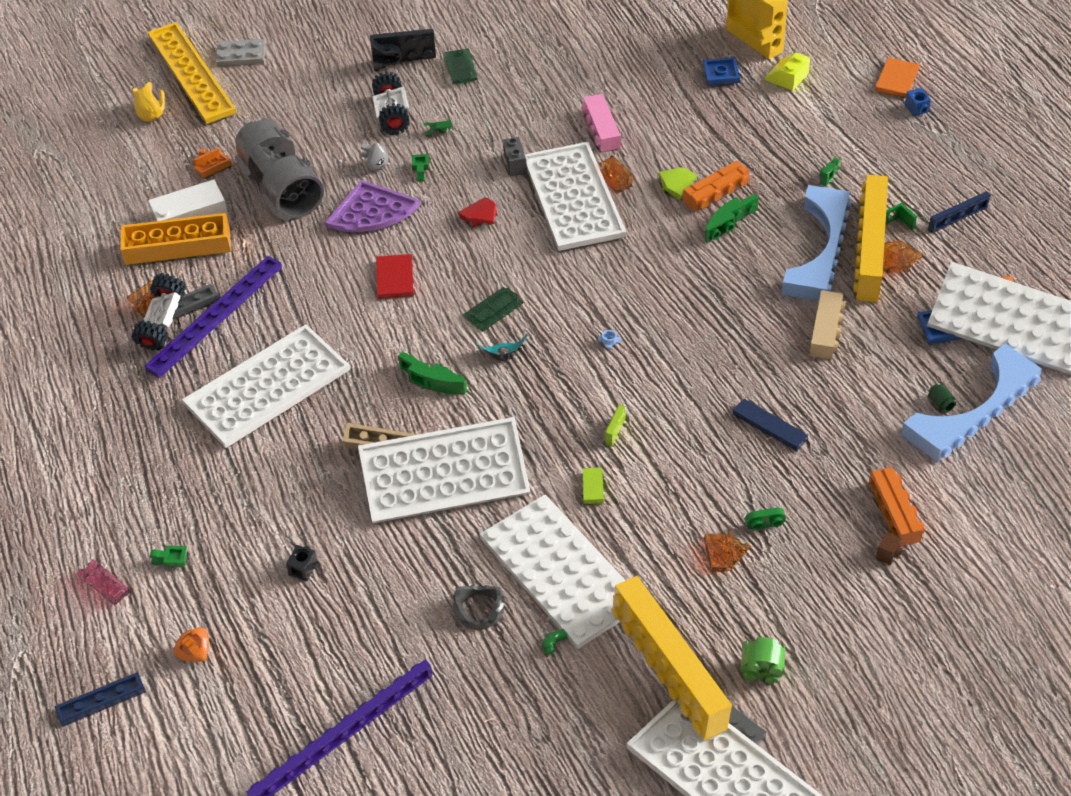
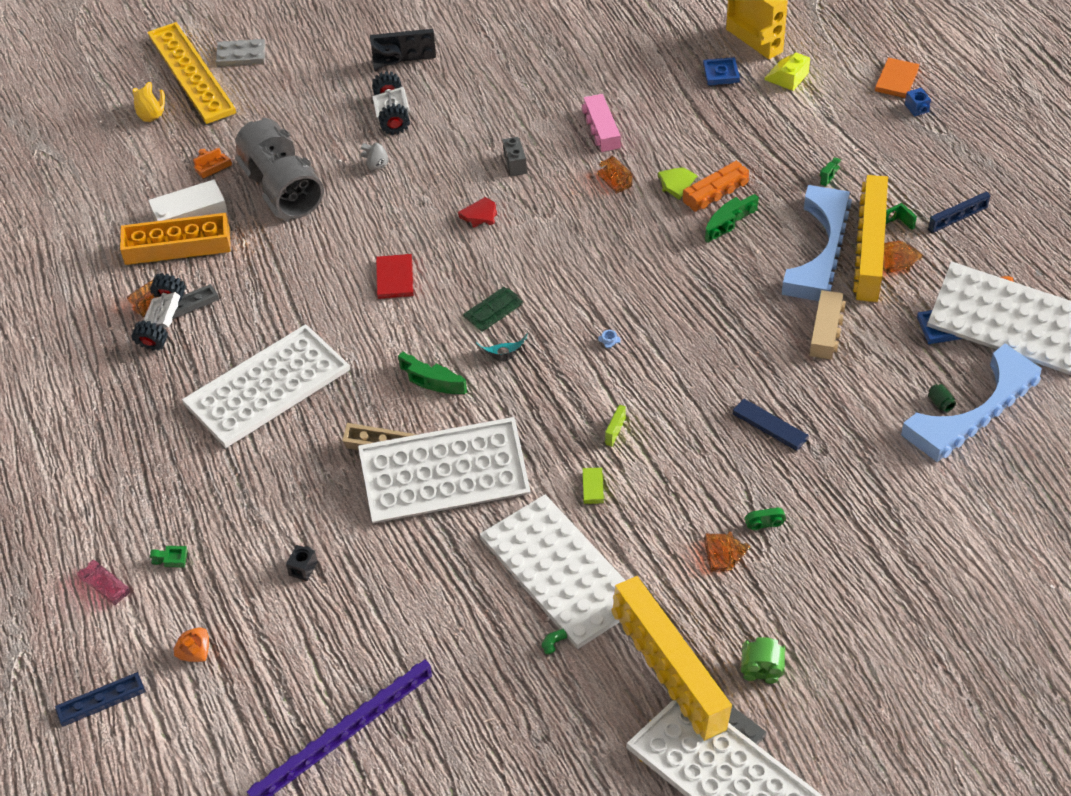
(212, 317): dark purple plate -> none
(371, 208): medium lavender plate -> none
(419, 164): green plate -> none
(442, 126): green plate -> none
(460, 66): clear green piece -> none
(464, 592): dark grey piece -> none
(574, 196): white plate -> none
(889, 548): reddish brown plate -> none
(896, 506): orange brick -> none

